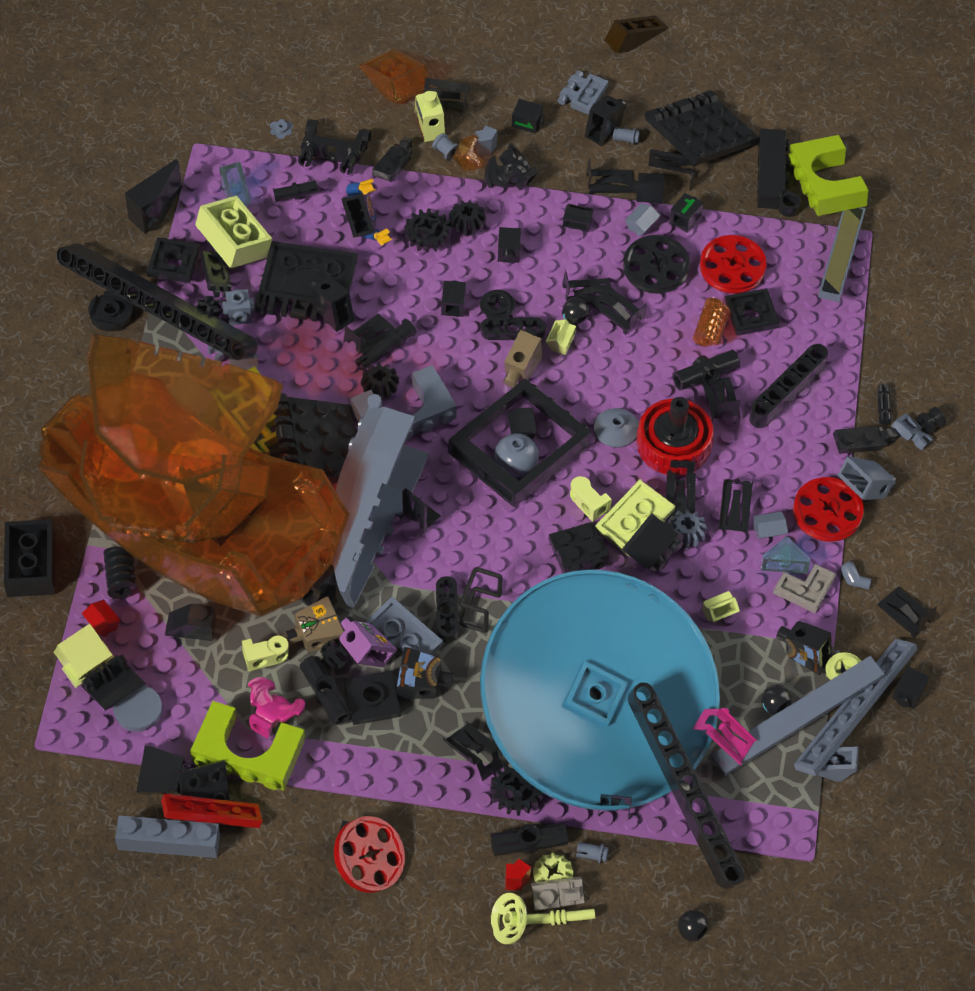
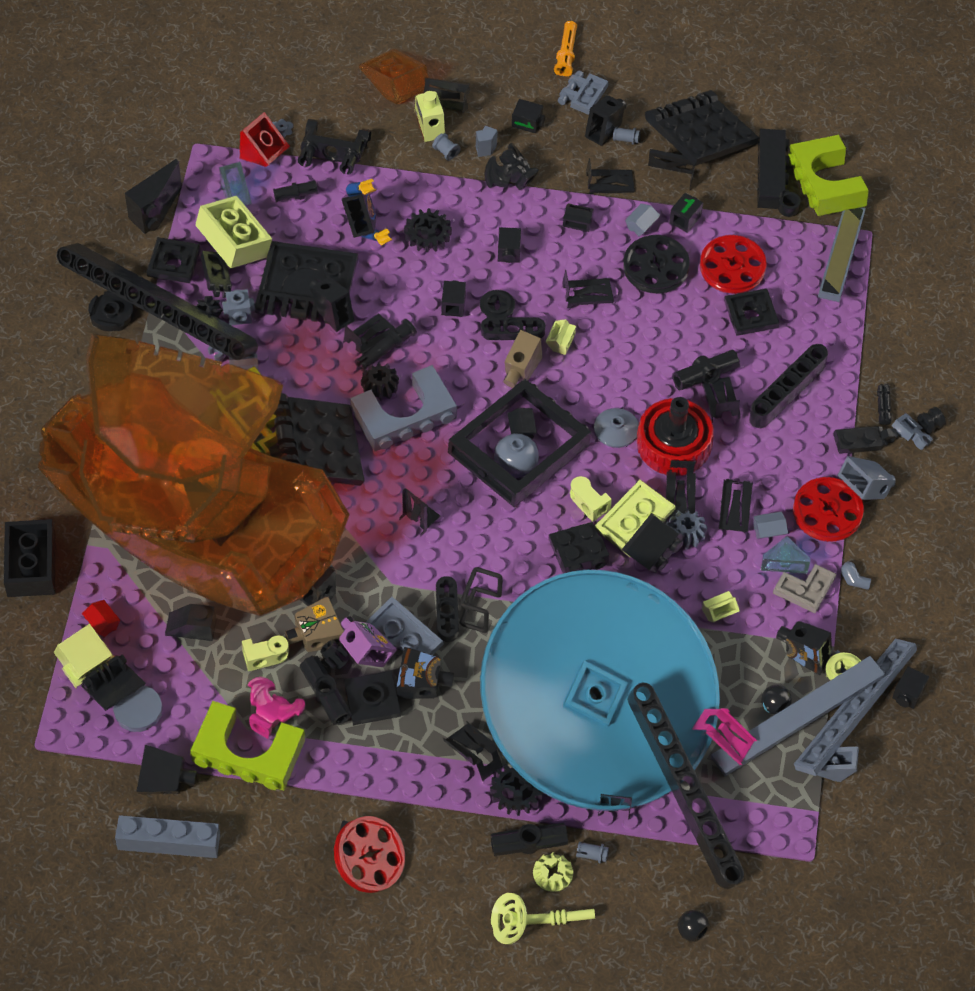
(119, 572): black piece -> none
(204, 781): black hinge -> none
(211, 811): red plate -> none
(261, 141): none -> red slope
(371, 491): sand blue windscreen -> none
(394, 160): black hinge -> none
(467, 155): clear orange panel -> none
(467, 217): black gear -> none
(517, 875): red piece -> none
(557, 893): light grey hinge -> none
(566, 50): none -> light orange pin
(575, 311): black piece -> none
(619, 320): black piece -> none
(632, 32): dark brown slope -> none
(649, 188): black brick -> none
(711, 323): clear orange piece -> none
(907, 623): black piece -> none

